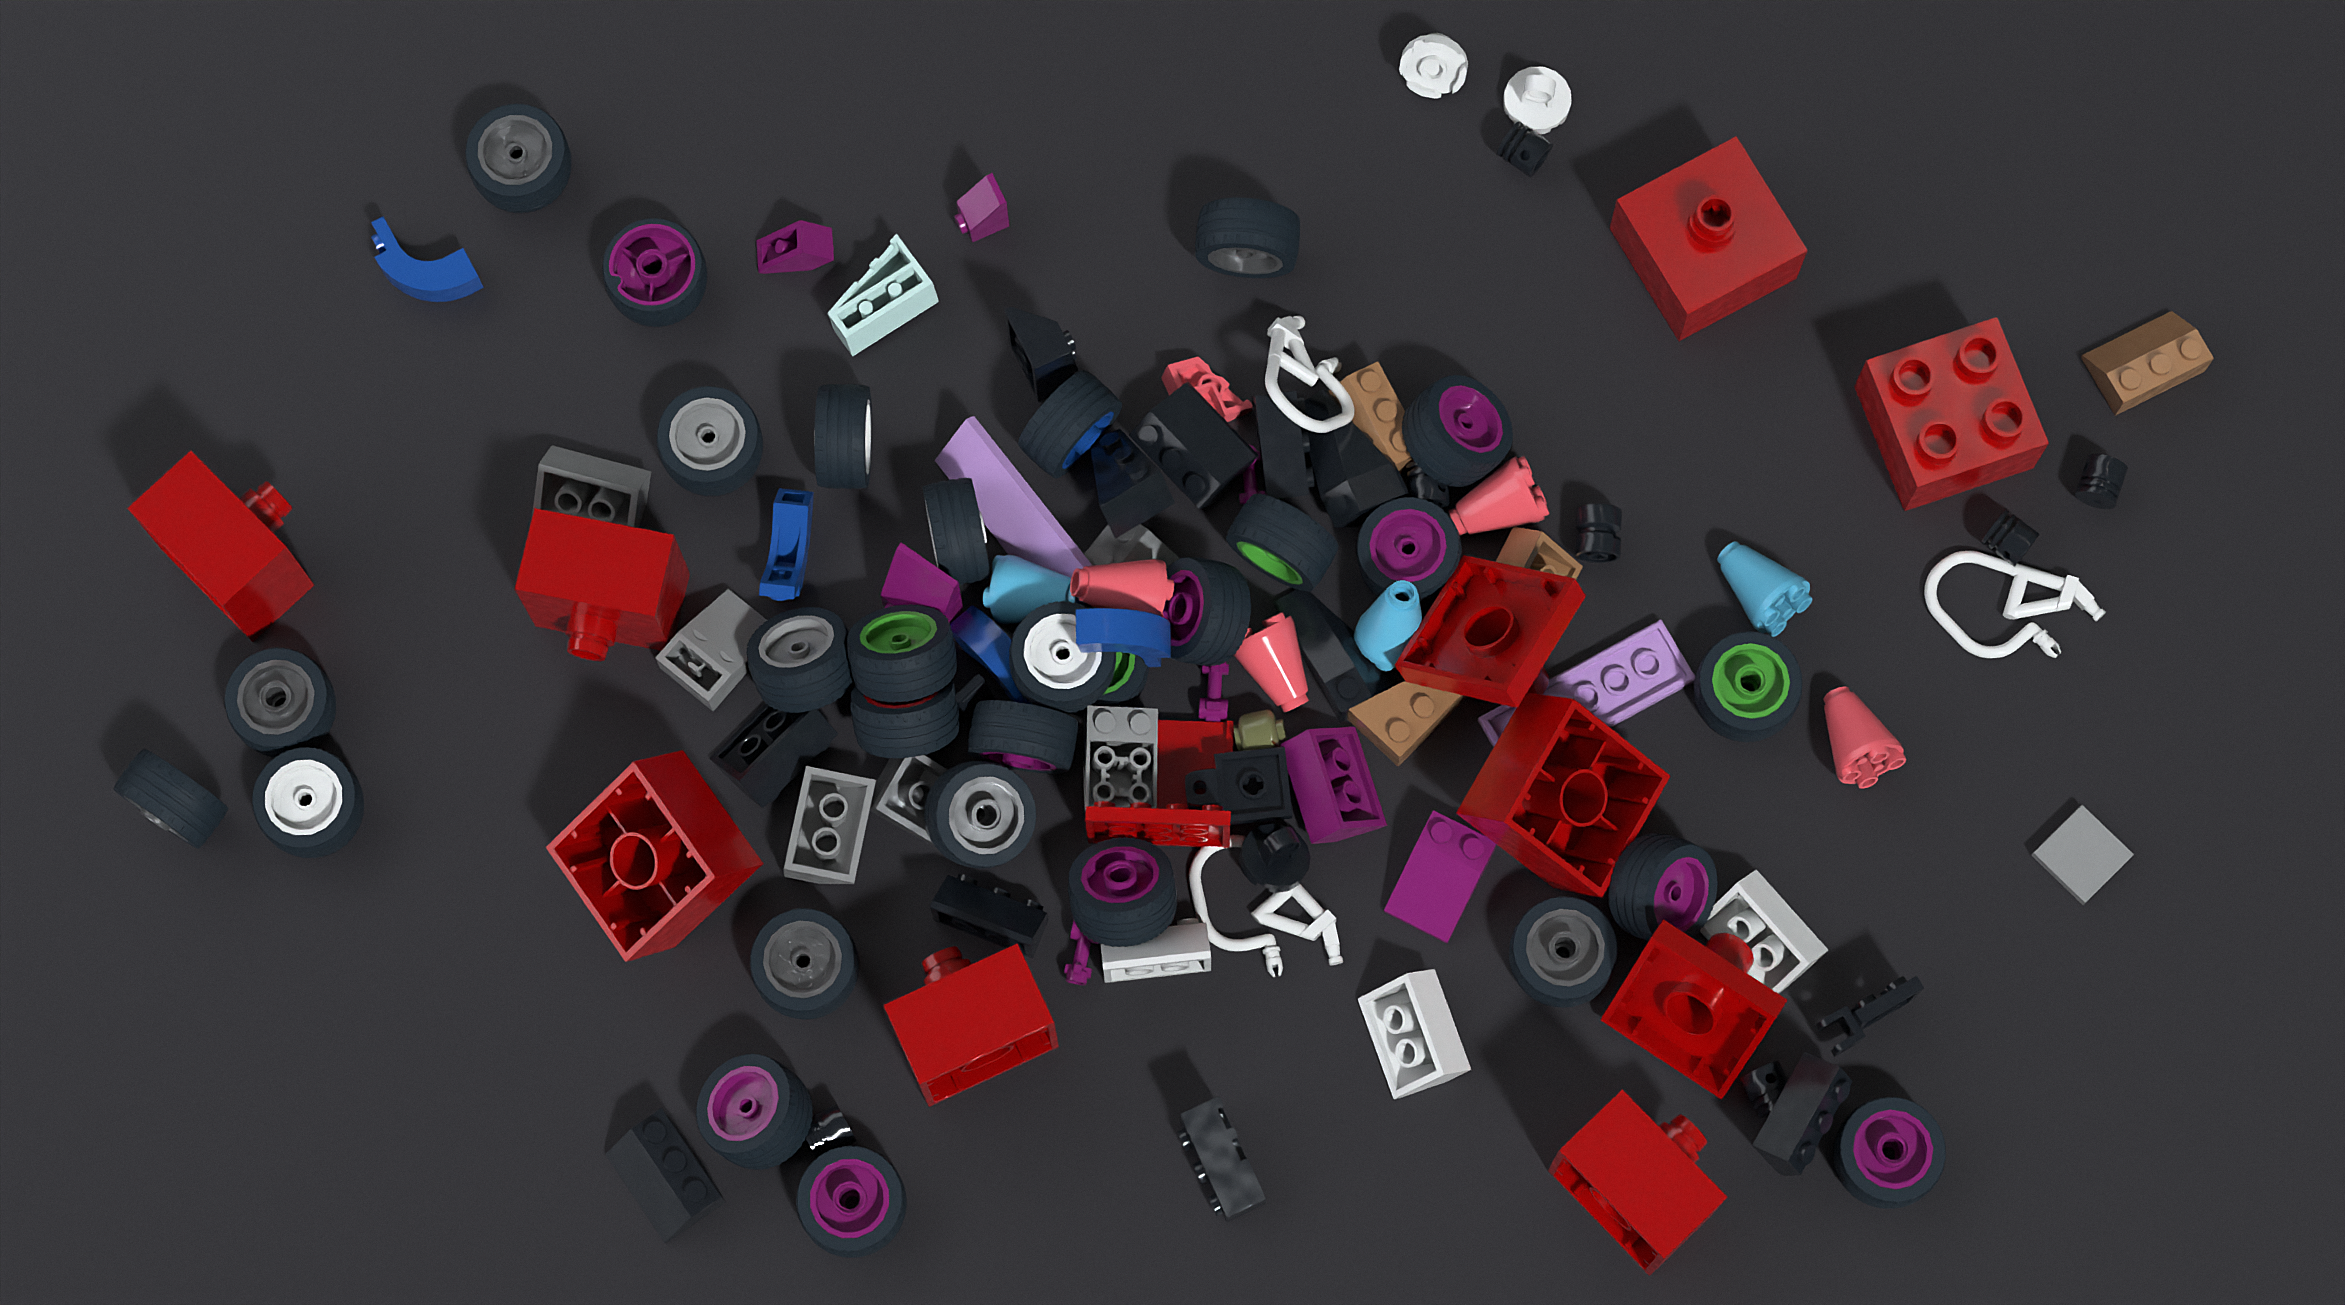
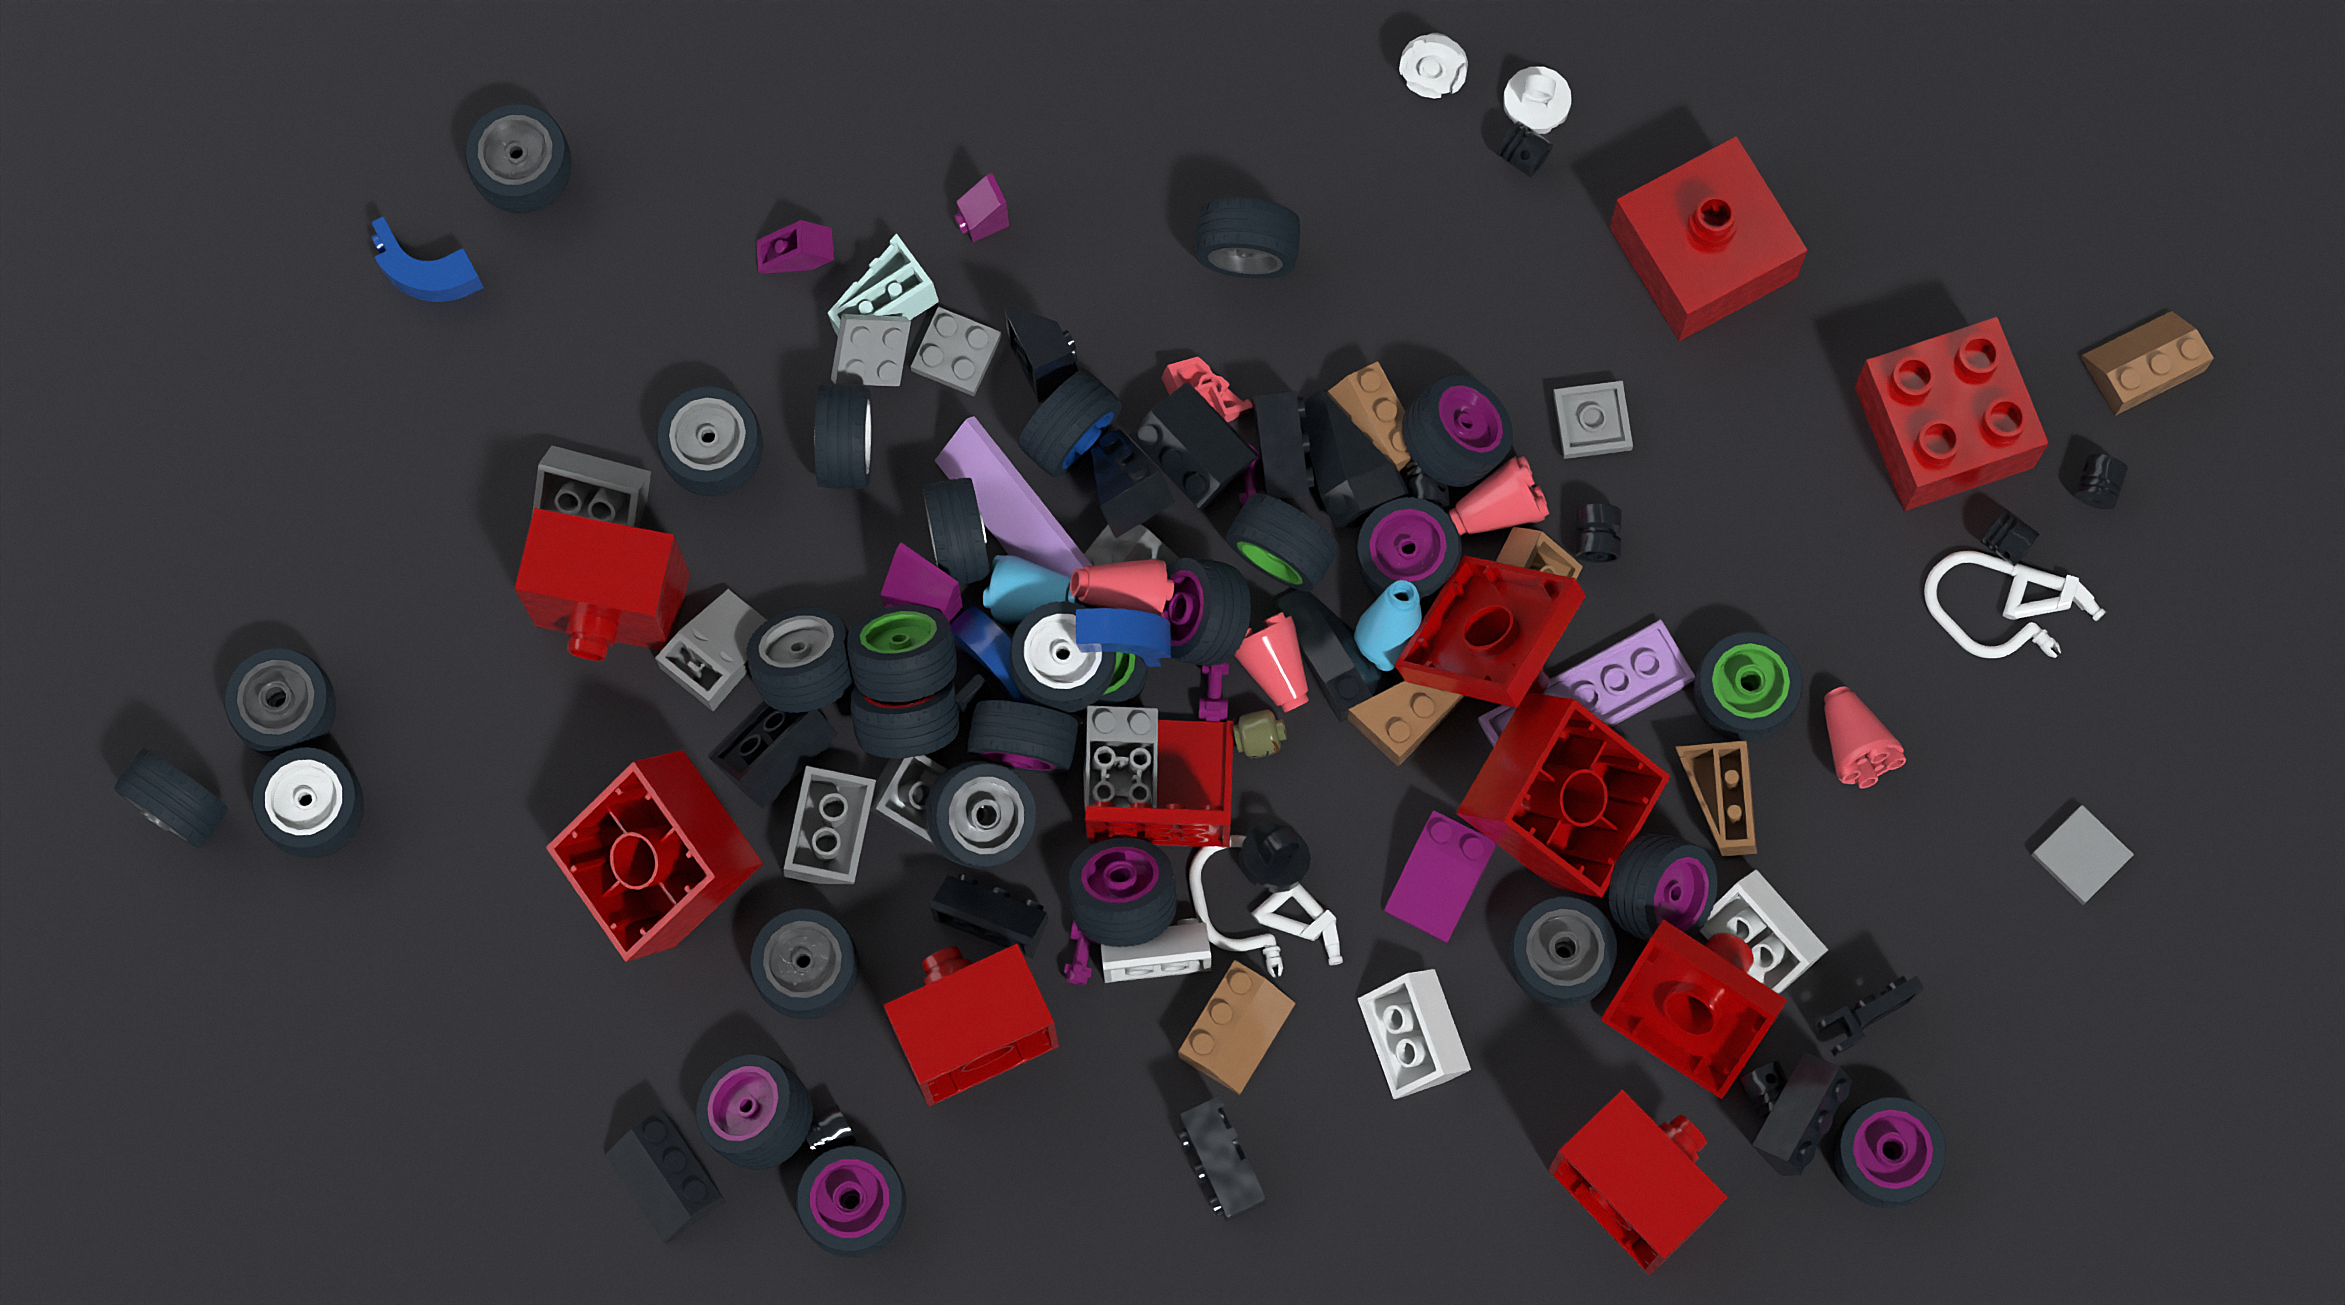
(225, 542): red brick -> none
(658, 297): magenta wheel -> none
(788, 545): blue arch -> none
(870, 350): none -> light grey plate
(956, 351): none -> light grey plate
(1226, 784): black plate -> none
(1236, 1027): none -> medium nougat slope
(1285, 333): white piece -> none
(1333, 784): magenta slope -> none
(1593, 419): none -> light grey plate
(1724, 792): none -> medium nougat wedge
(1764, 588): medium azure cone -> none

